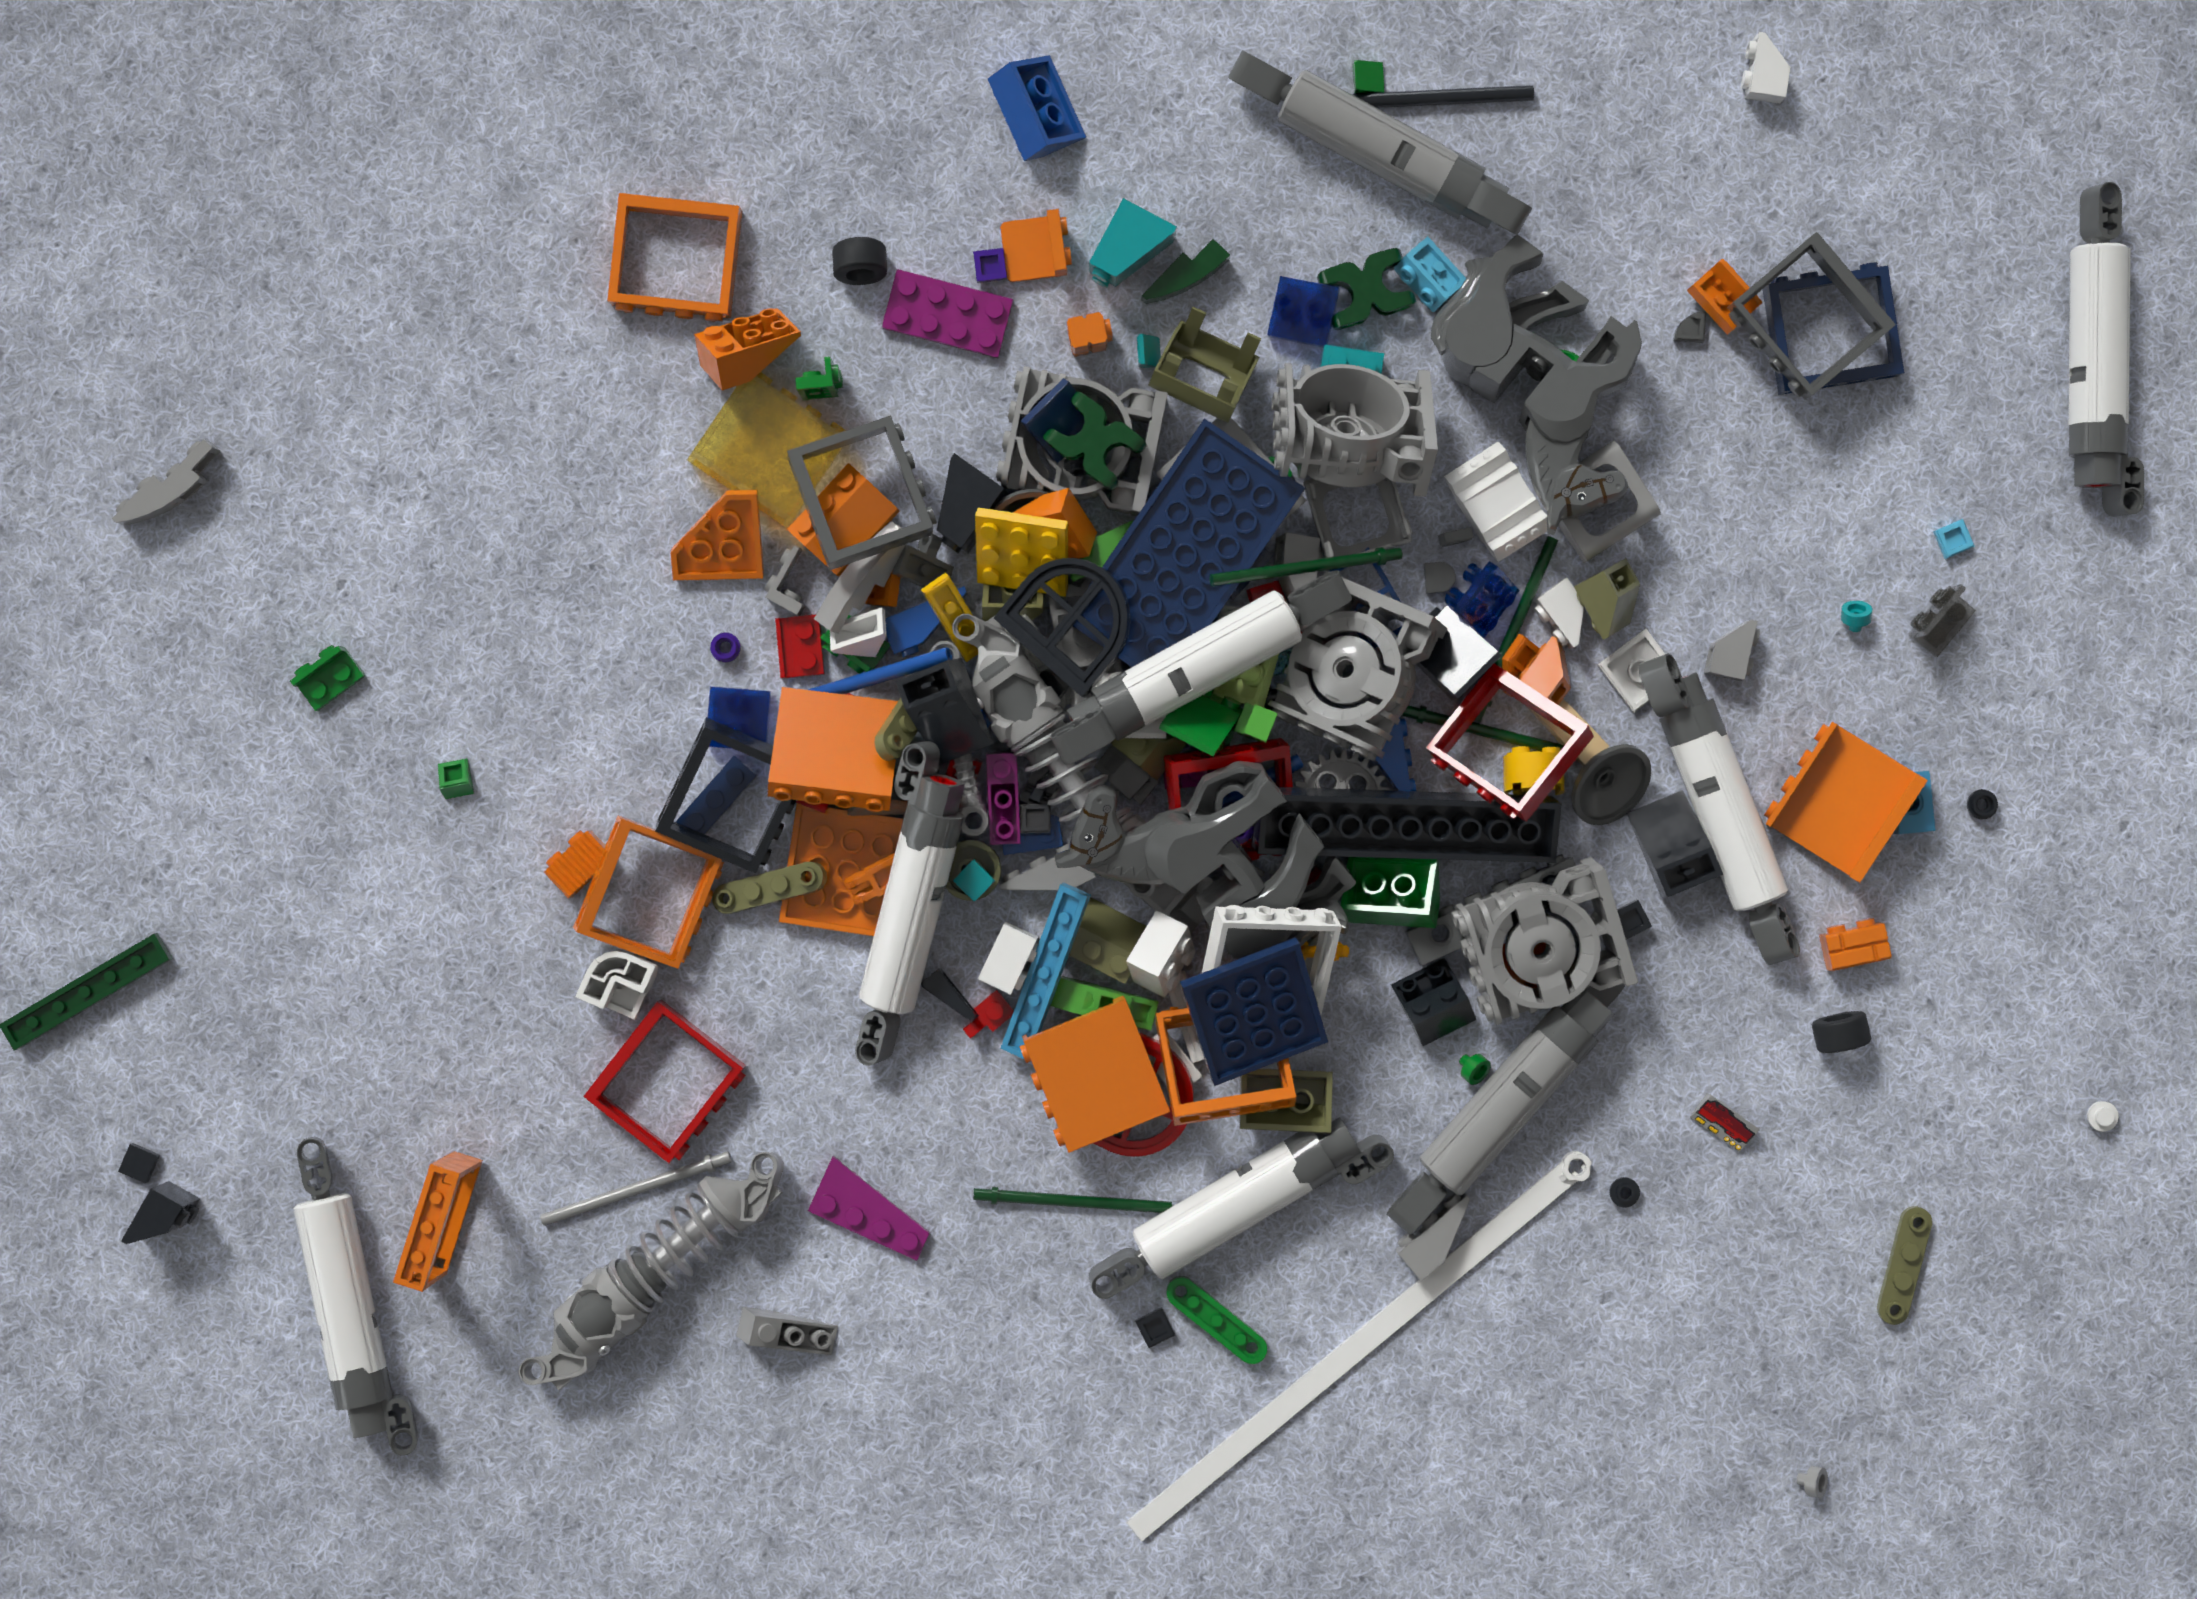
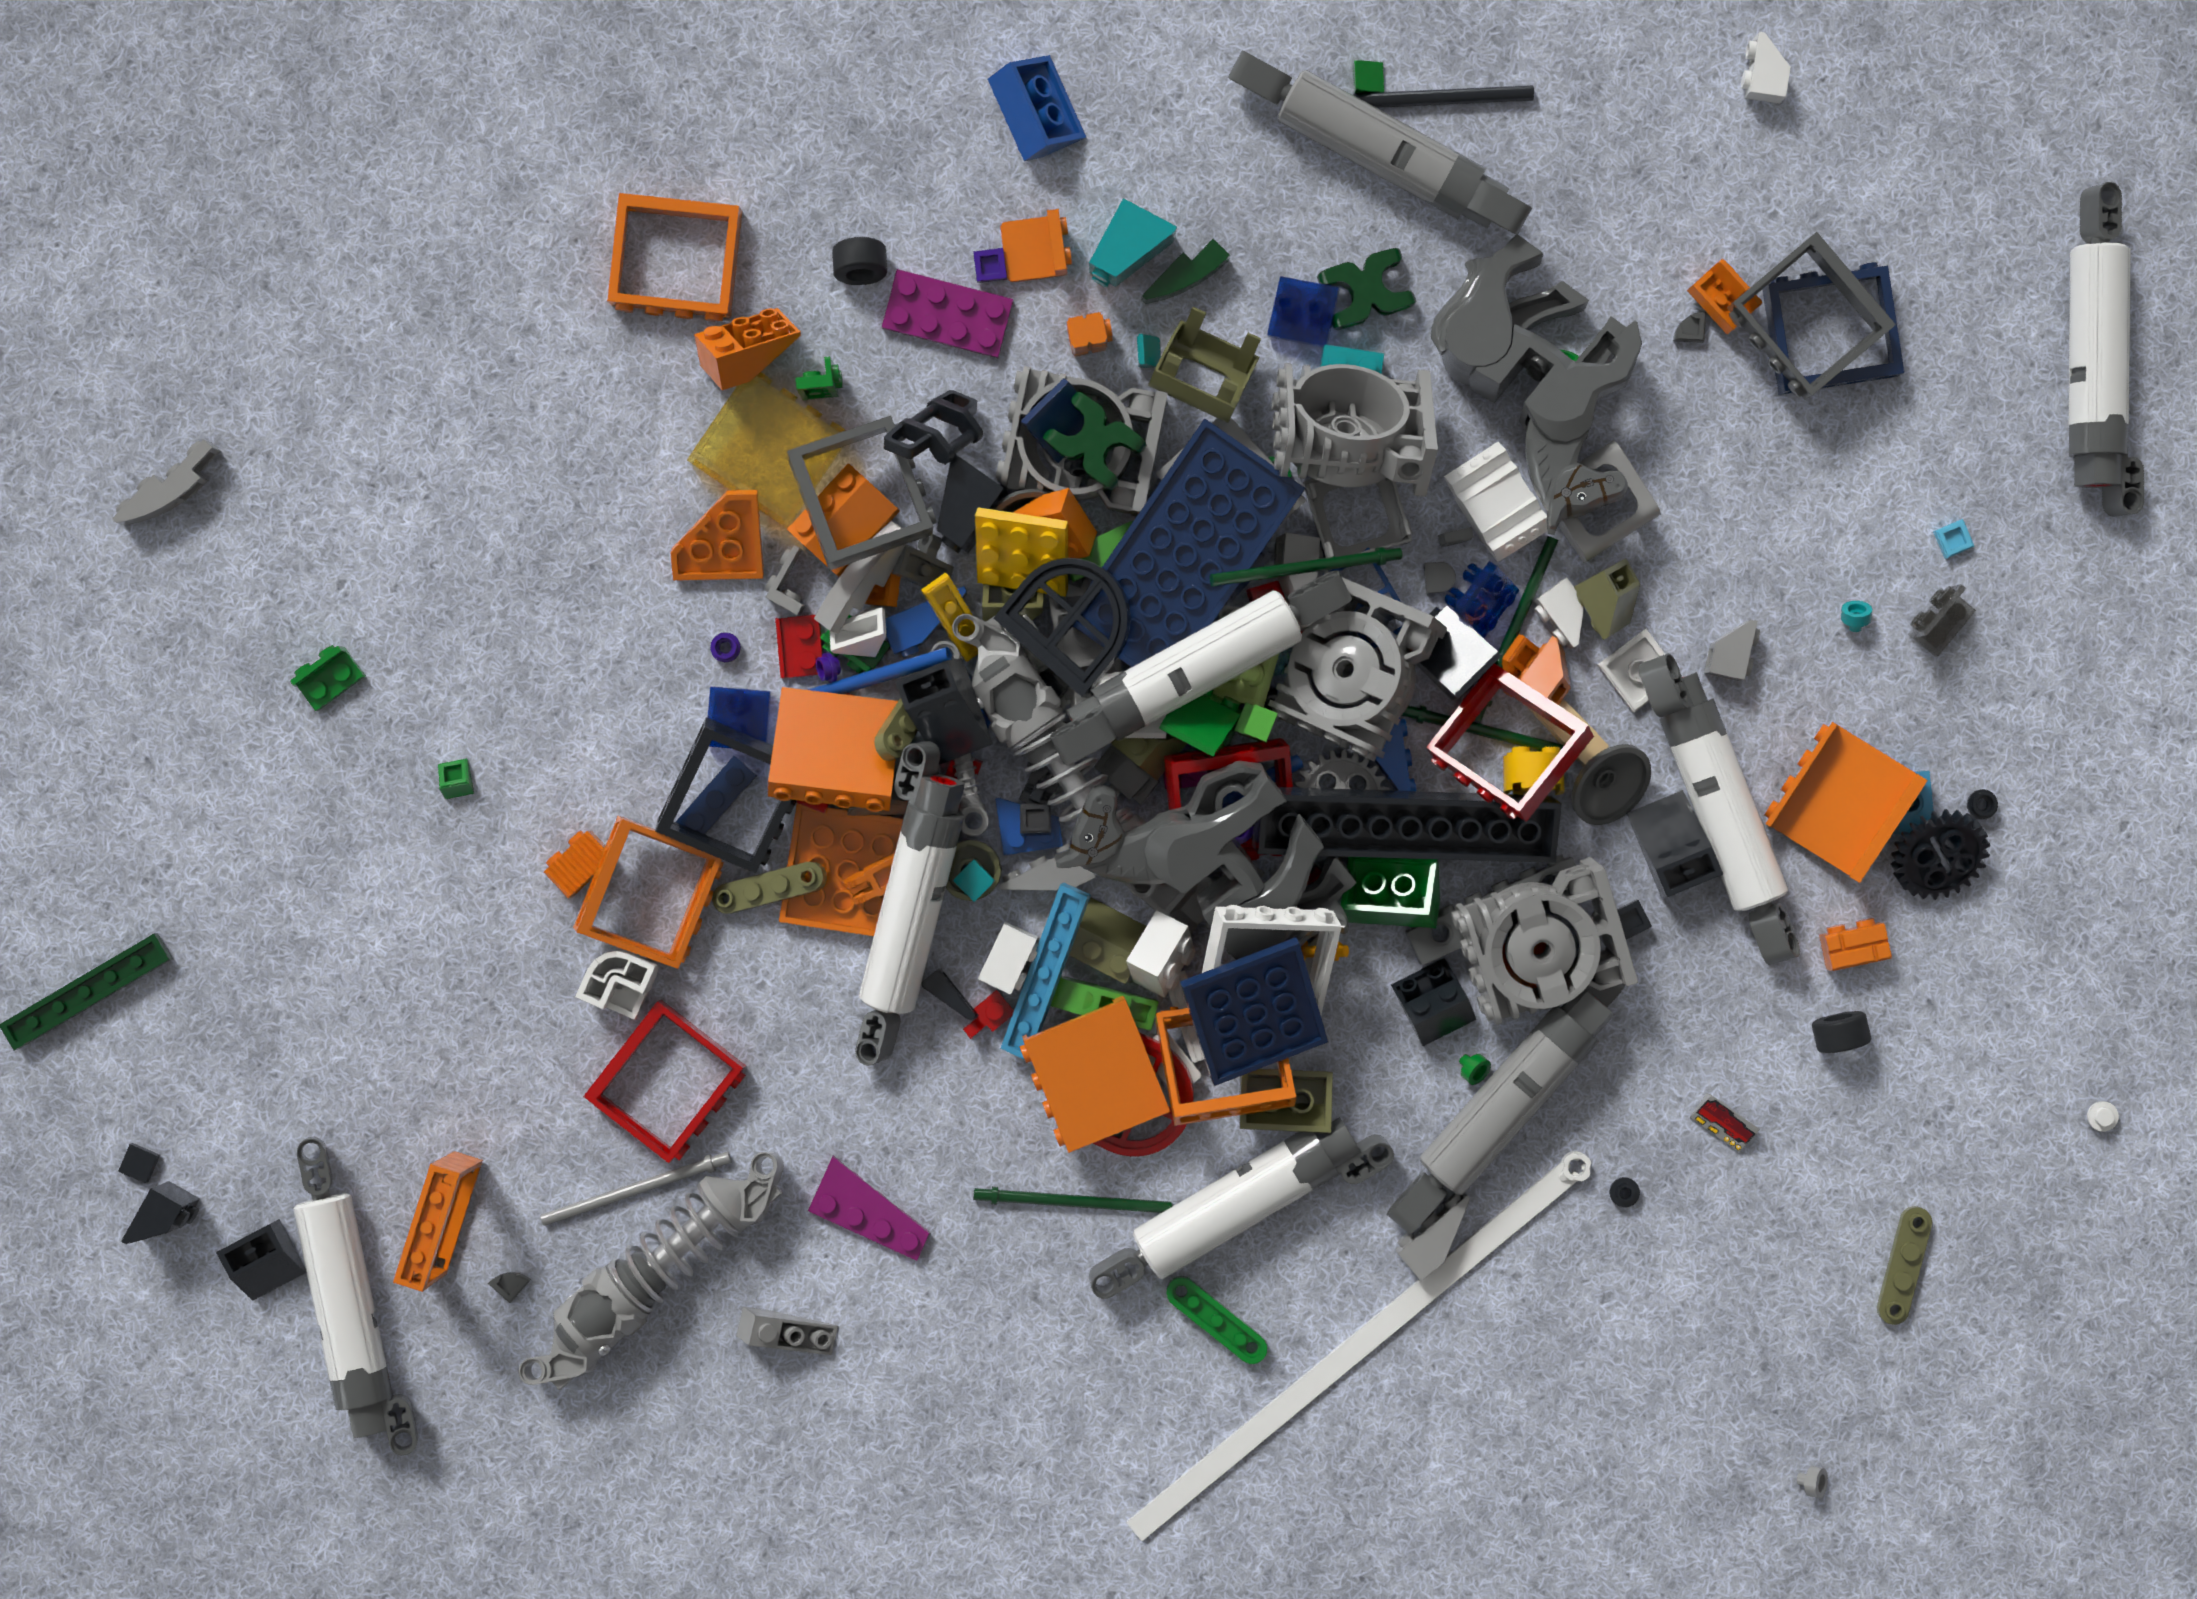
(262, 1261): none -> black slope
(509, 1284): none -> dark grey tile
(828, 667): none -> dark purple plate
(948, 407): none -> black bar
(1003, 797): magenta slope -> none
(1155, 1327): black tile -> none
(1430, 274): medium azure bracket -> none
(1961, 844): none -> black gear

